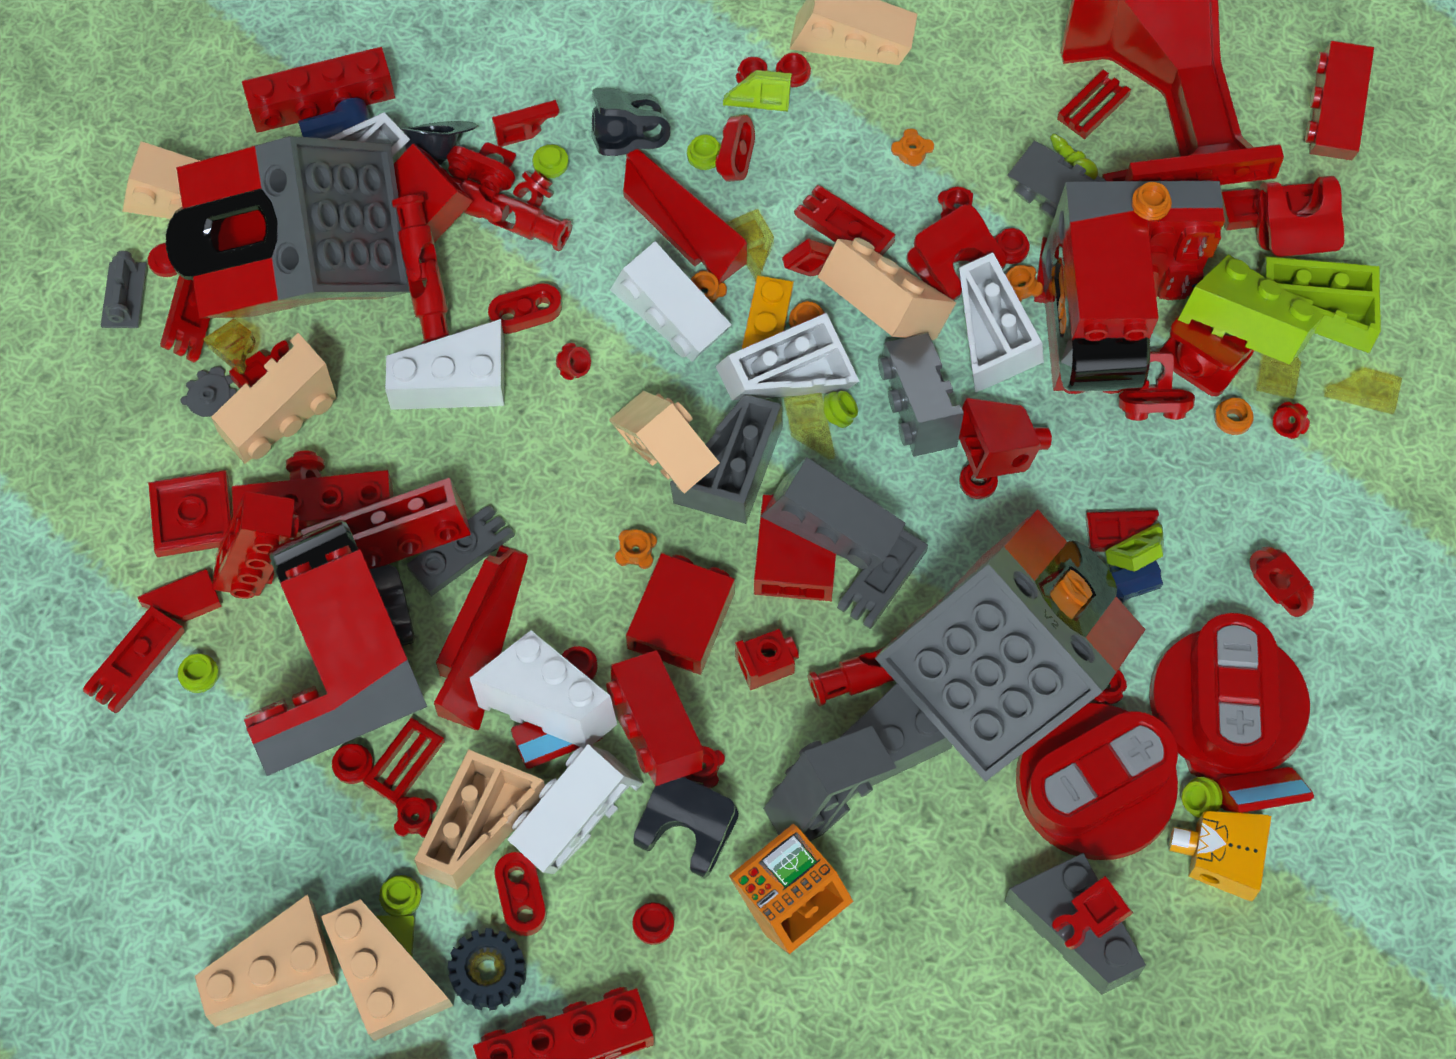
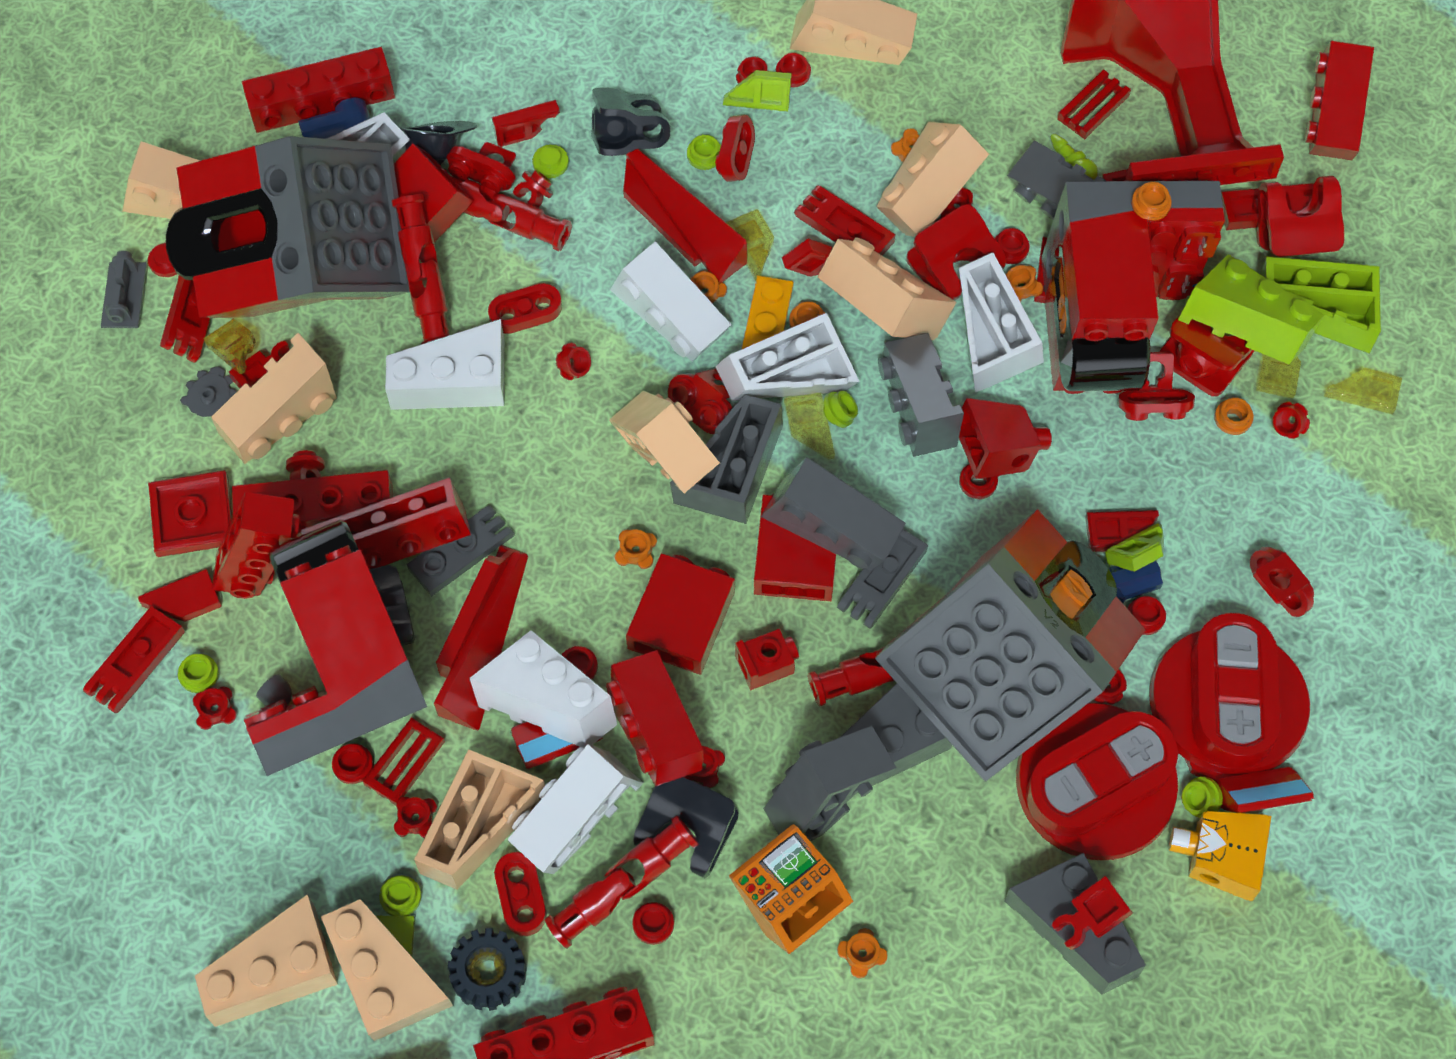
(205, 700): none -> red plate
(274, 690): none -> dark grey hinge
(599, 899): none -> red piece
(701, 398): none -> red bracket
(862, 941): none -> orange plate
(931, 176): none -> light nougat wedge
(1149, 613): none -> red plate

